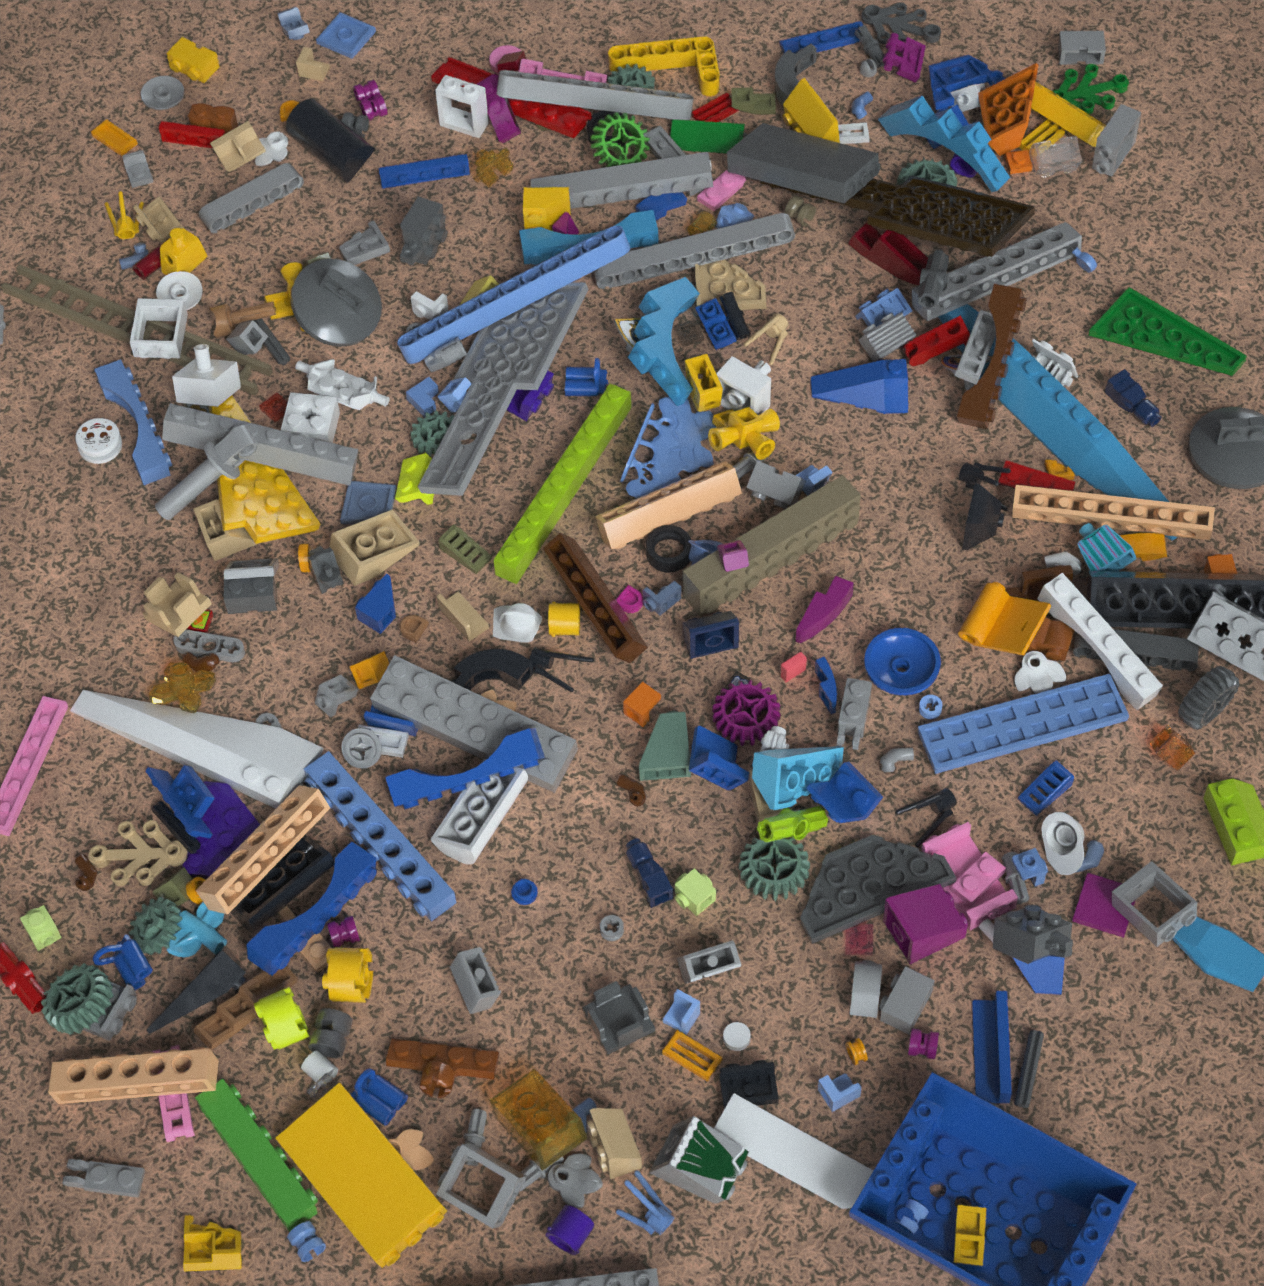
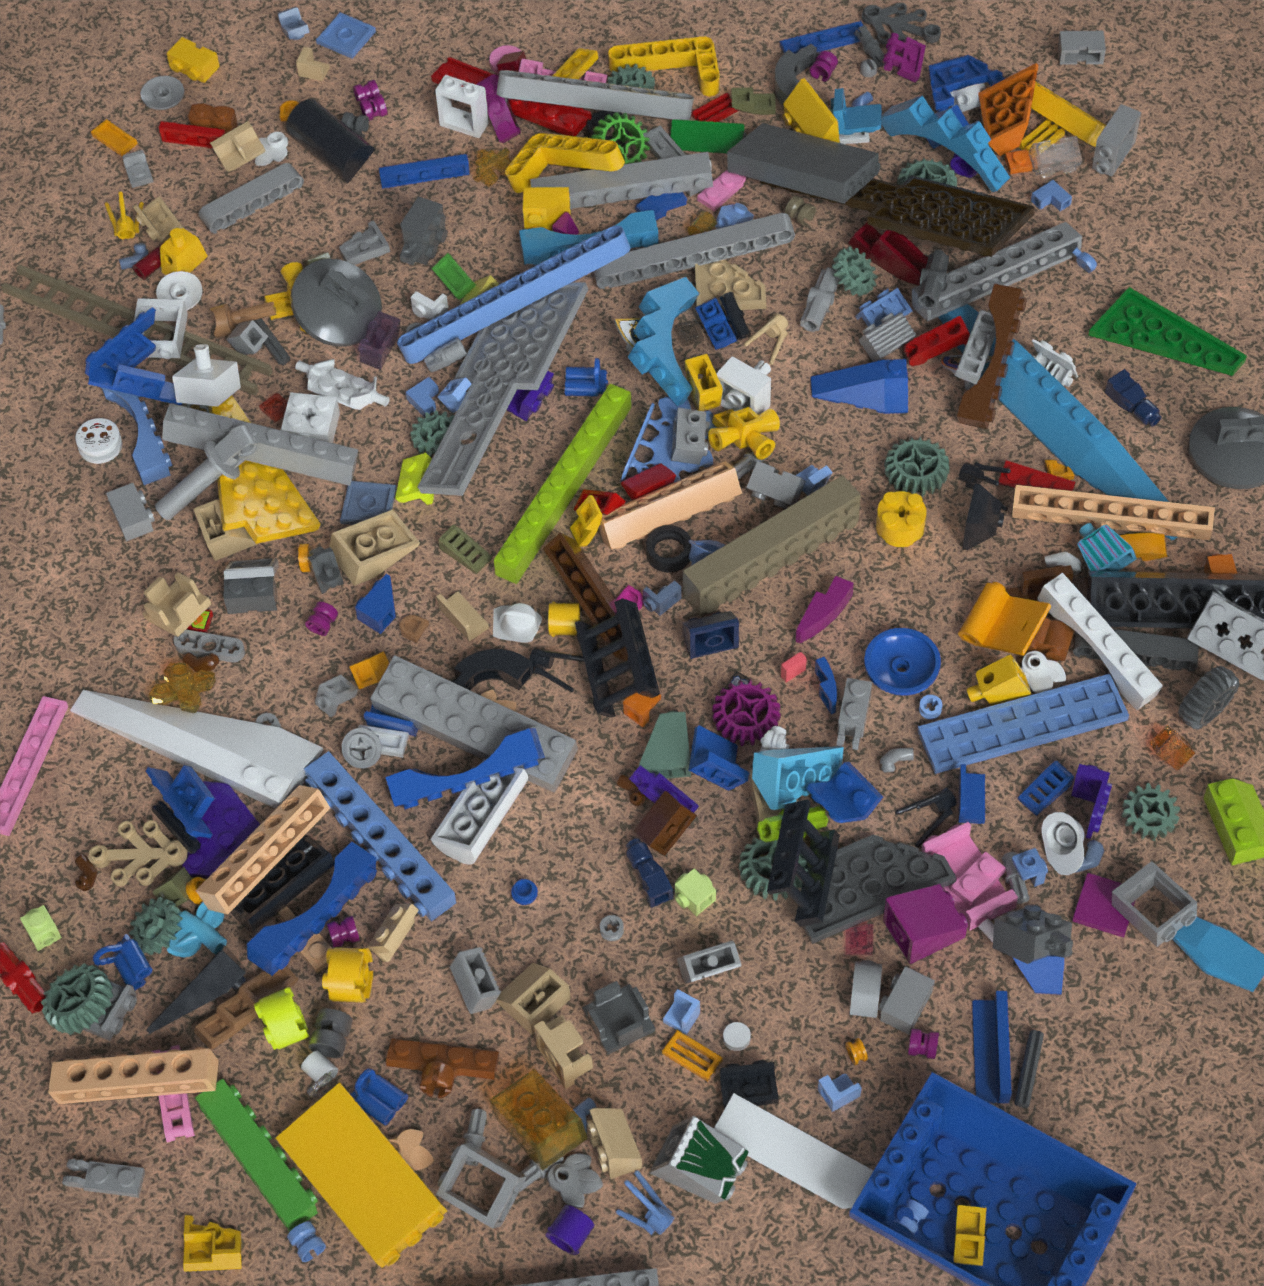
(126, 348): none -> blue bracket
(130, 511): none -> light grey brick
(135, 382): none -> blue bracket
(323, 616): none -> magenta wheel
(379, 340): none -> clear purple brick
(393, 931): none -> tan bracket
(454, 276): none -> bright green tile
(534, 996): none -> tan slope
(559, 1045): none -> tan panel
(561, 151): none -> yellow beam
(577, 64): none -> yellow plate
(588, 521): none -> yellow slope
(606, 501): none -> red slope
(638, 658): none -> black fence
(648, 481): none -> red slope
(654, 785): none -> dark purple hinge
(664, 823): none -> reddish brown panel
(689, 436): none -> light grey brick
(733, 555): magenta slope -> none
(819, 300): none -> light grey piece
(820, 866): none -> black fence
(824, 65): none -> magenta wheel
(854, 271): none -> sand green gear
(857, 118): none -> dark azure bracket
(901, 518): none -> yellow brick
(921, 460): none -> sand green gear
(971, 797): none -> blue panel
(1000, 682): none -> yellow torso
(1053, 194): none -> medium blue piece
(1088, 93): green plant -> none
(1093, 786): none -> dark purple bracket
(1159, 818): none -> sand green gear

